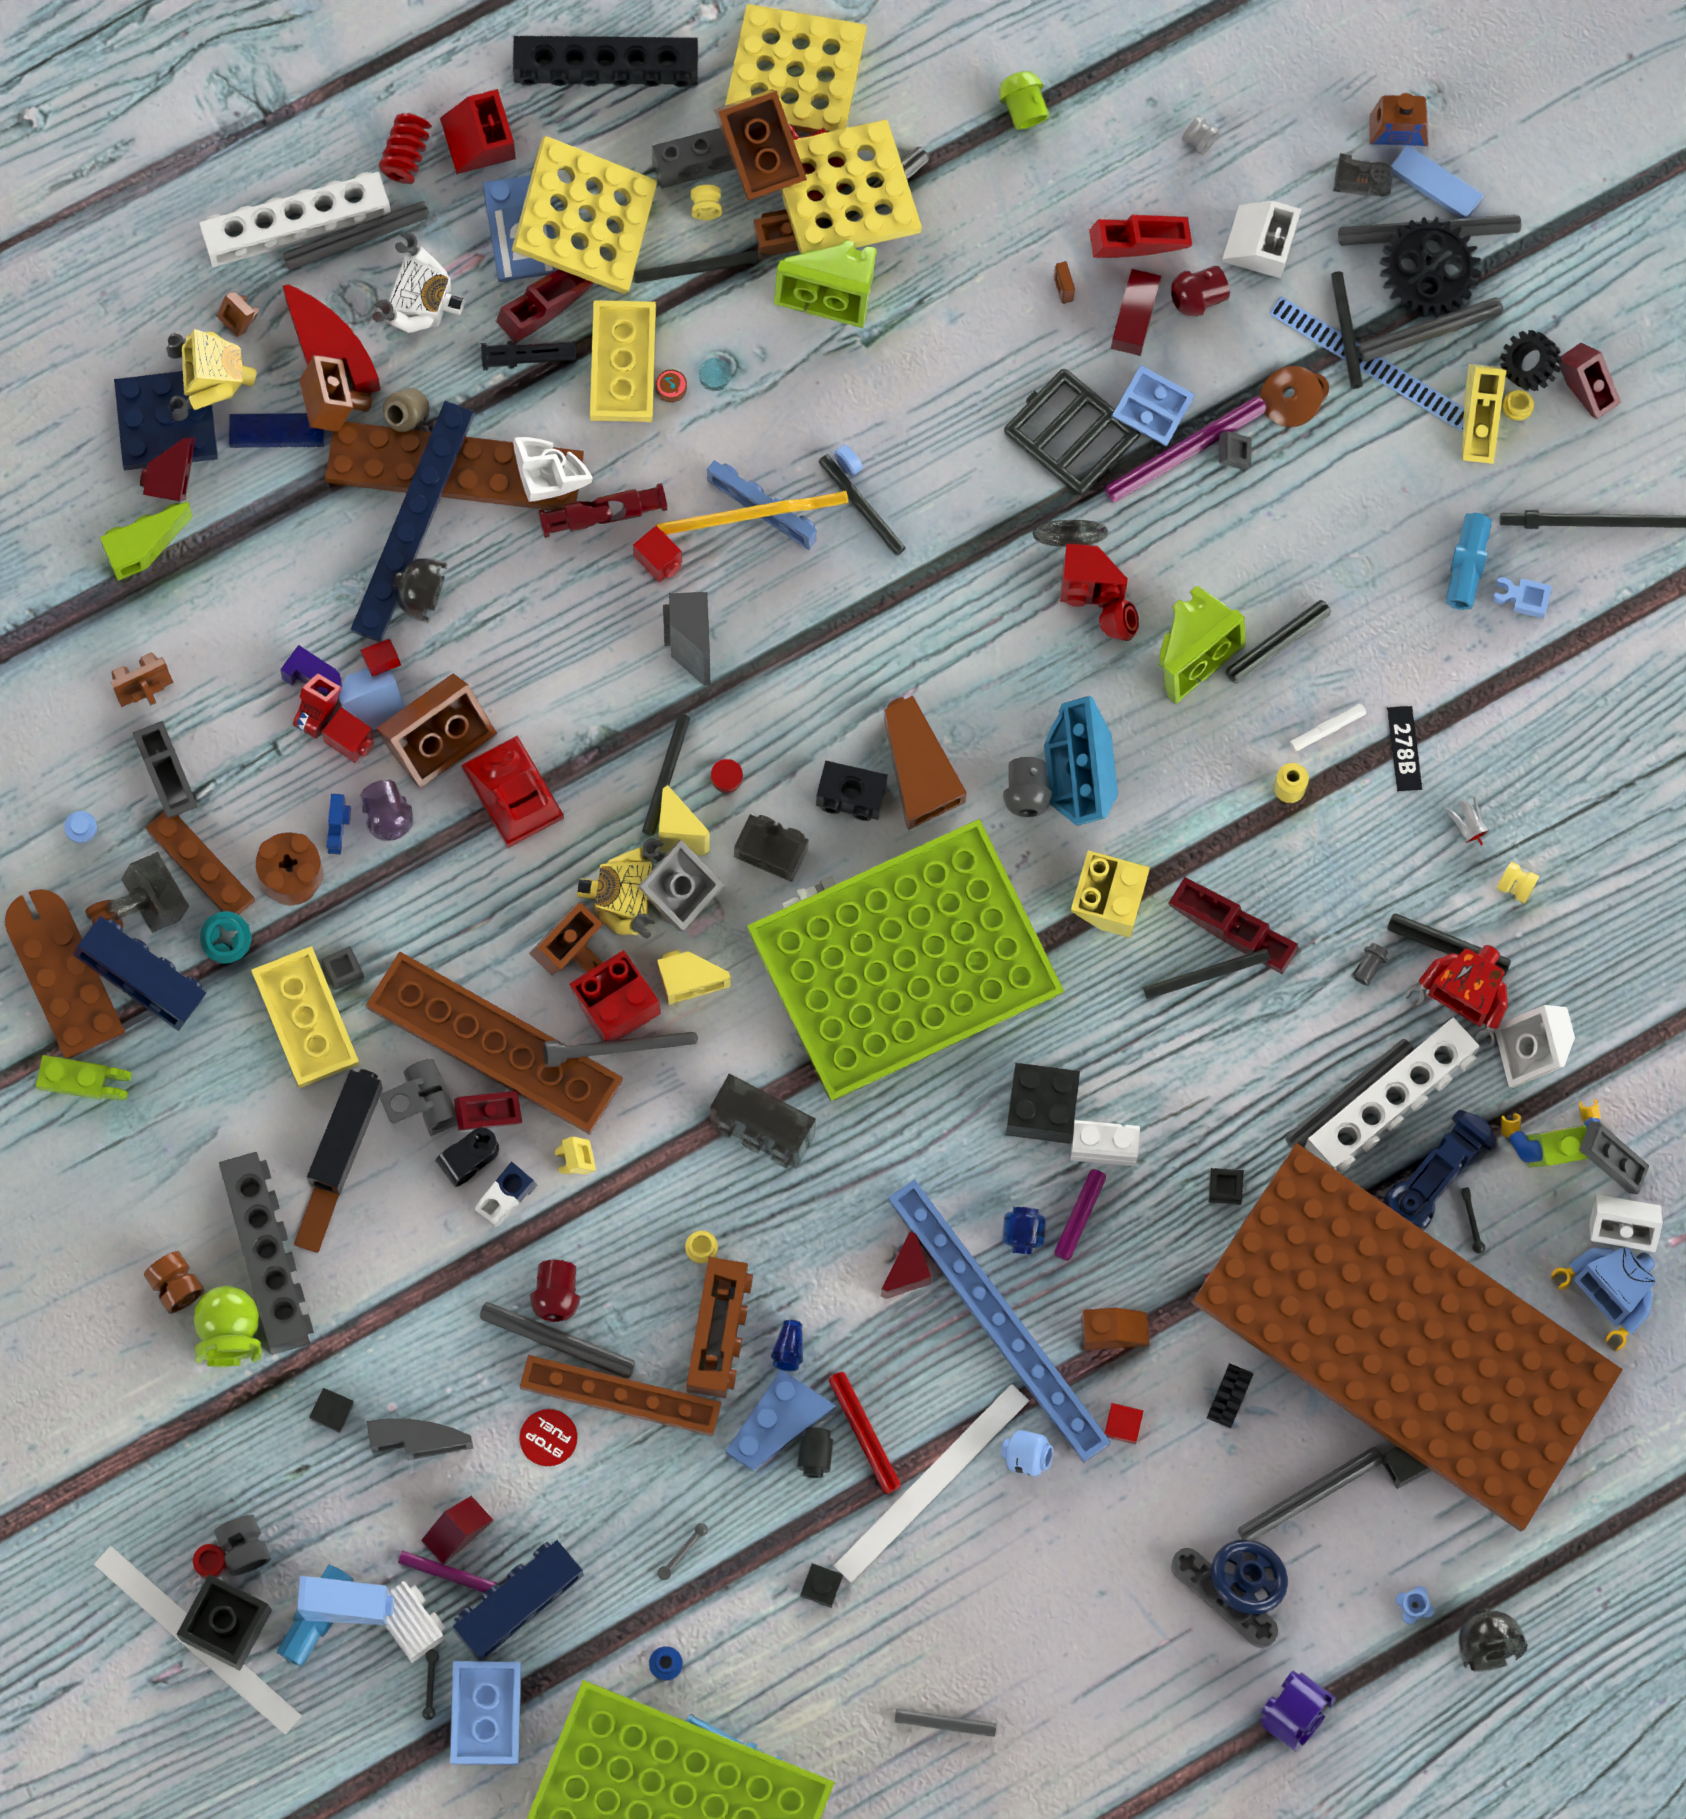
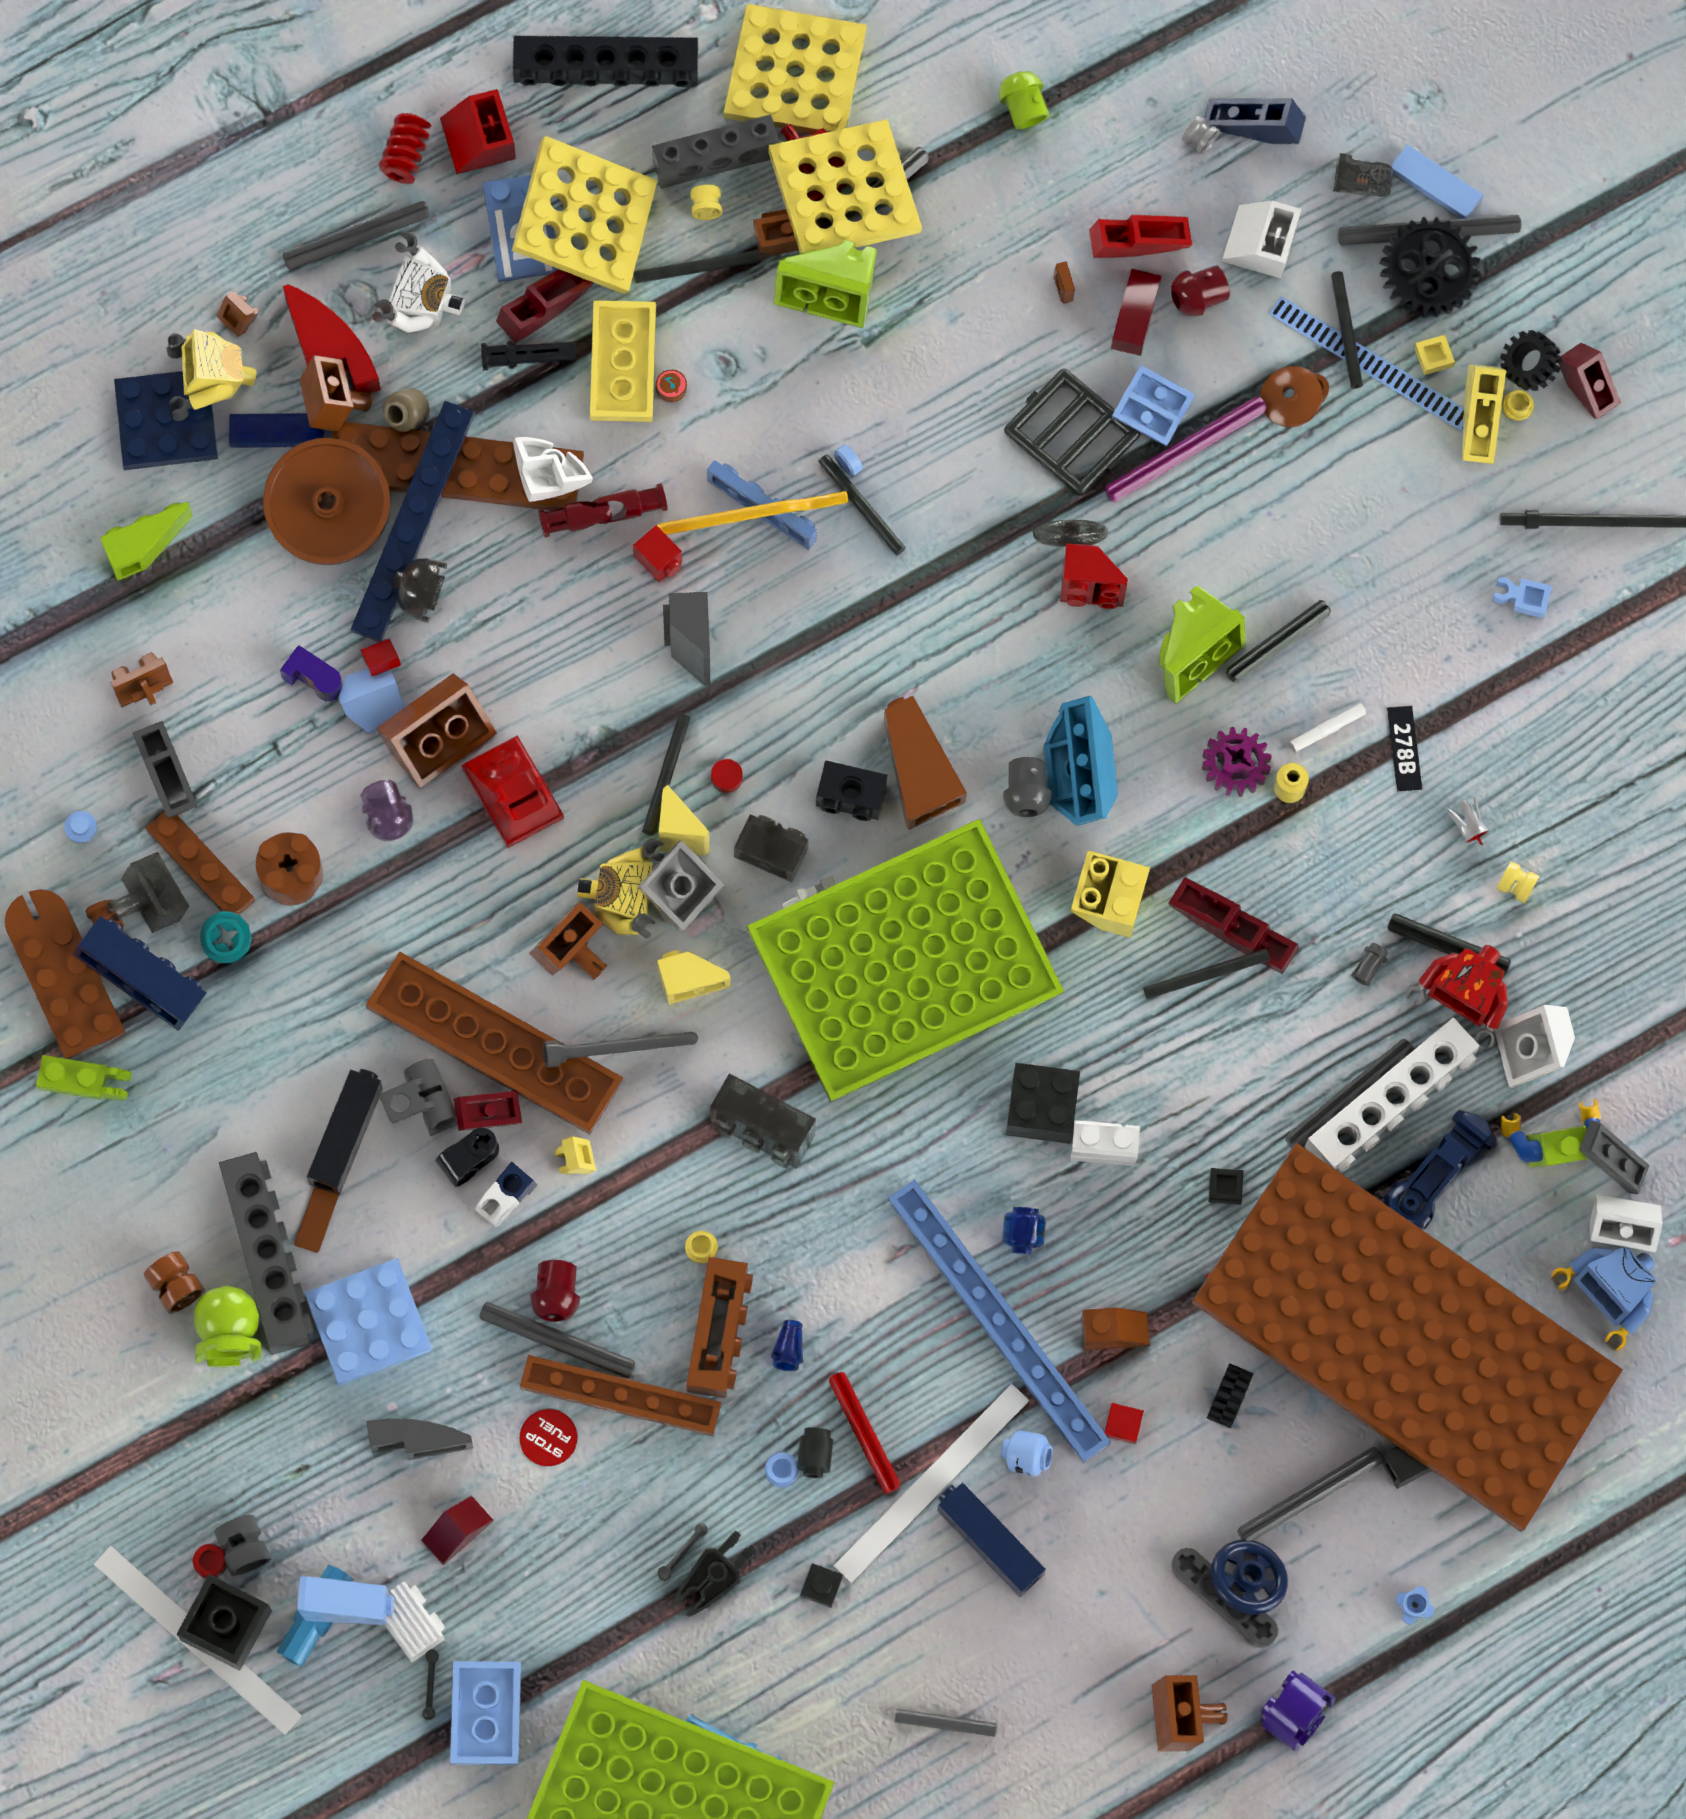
(169, 472): dark red slope -> none
(287, 232): white brick -> none
(305, 1017): light yellow plate -> none
(314, 707): red leg -> none
(327, 501): none -> dark orange dish
(331, 1410): pearl dark grey tile -> none
(338, 816): blue plate -> none
(342, 968): dark grey tile -> none
(348, 735): red brick -> none
(368, 1322): none -> light blue plate
(445, 1572): magenta bar -> none
(517, 1600): dark blue brick -> none
(615, 998): red slope -> none
(661, 1673): blue plate -> none
(714, 374): clear light blue tile -> none
(717, 1570): none -> pearl dark grey hinge
(760, 144): dark orange slope -> none
(777, 1420): medium blue wing -> none
(781, 1470): none -> light blue tile
(908, 1271): dark red slope -> none
(990, 1538): none -> dark blue brick
(1080, 1214): magenta axle -> none
(1120, 620): red cone -> none
(1180, 1714): none -> dark orange brick
(1235, 450): dark grey tile -> none
(1244, 770): none -> magenta gear
(1257, 118): none -> dark blue slope
(1399, 121): dark orange torso -> none
(1430, 329): dark grey axle -> none
(1434, 354): none -> light yellow plate
(1468, 561): dark azure piece -> none
(1478, 1246): pearl dark grey hinge -> none
(1490, 1640): clear smoke cylinder -> none

